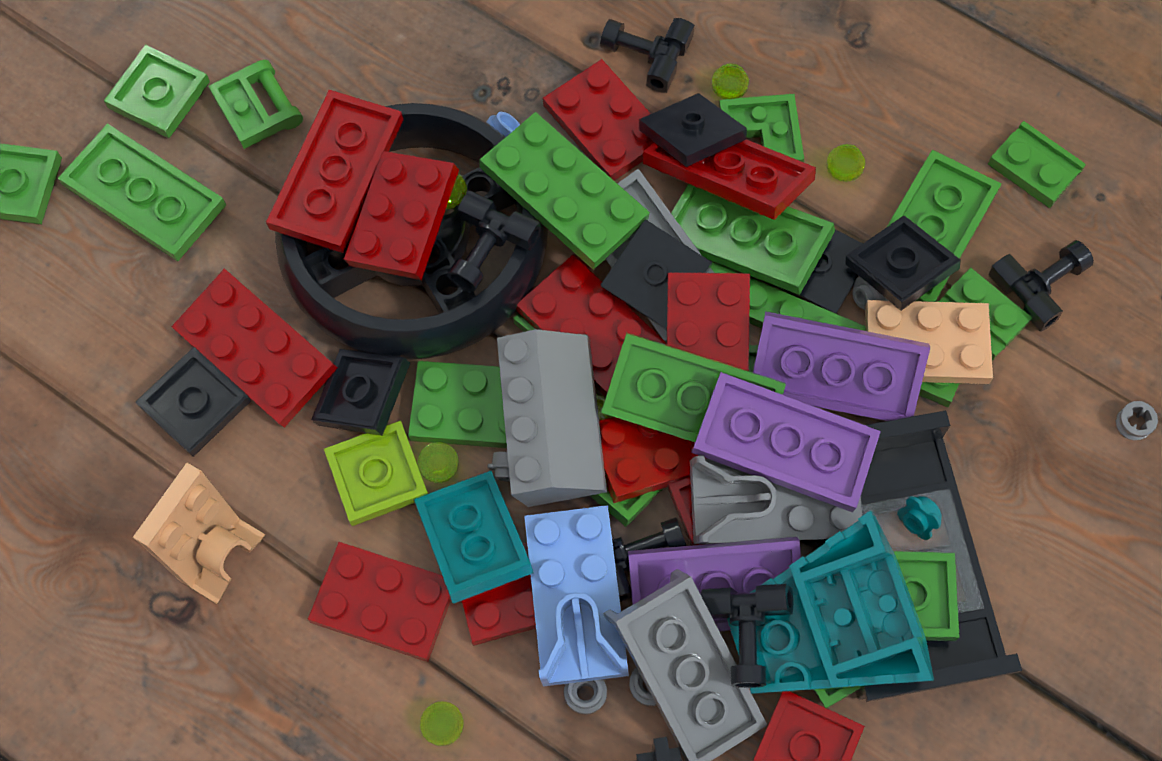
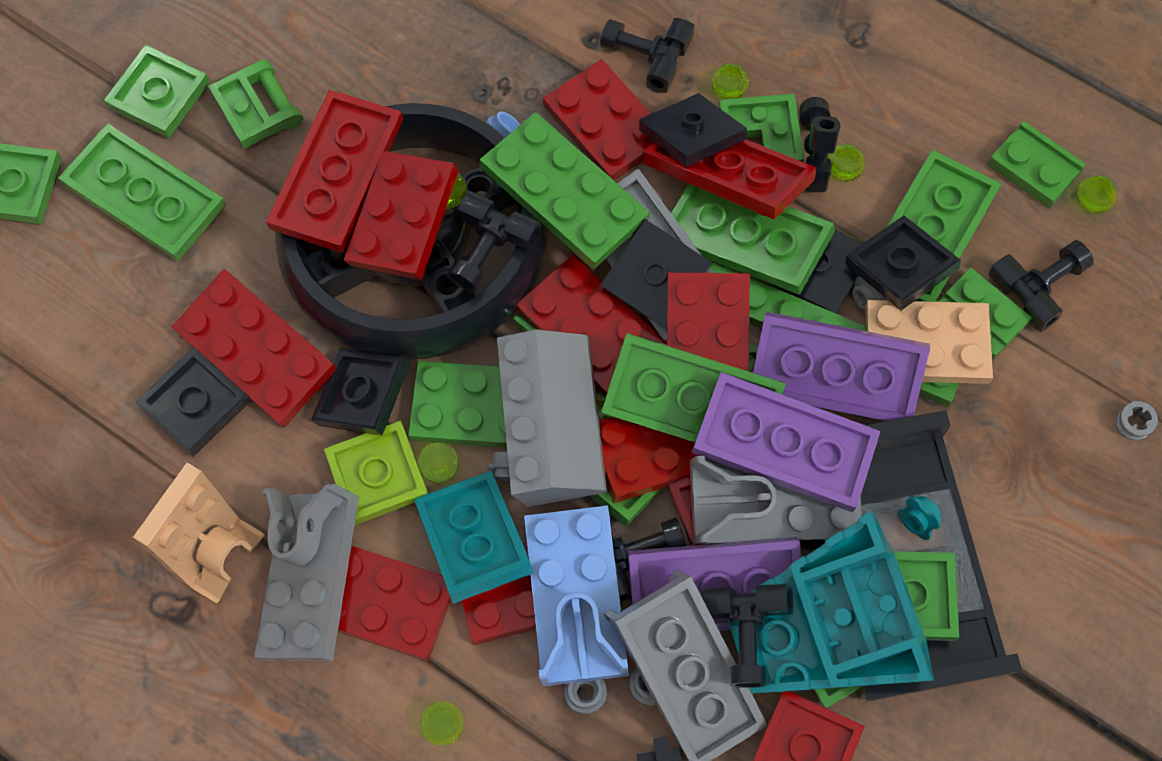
(306, 574): none -> light grey plate
(821, 141): none -> black bar
(1096, 194): none -> clear neon green plate

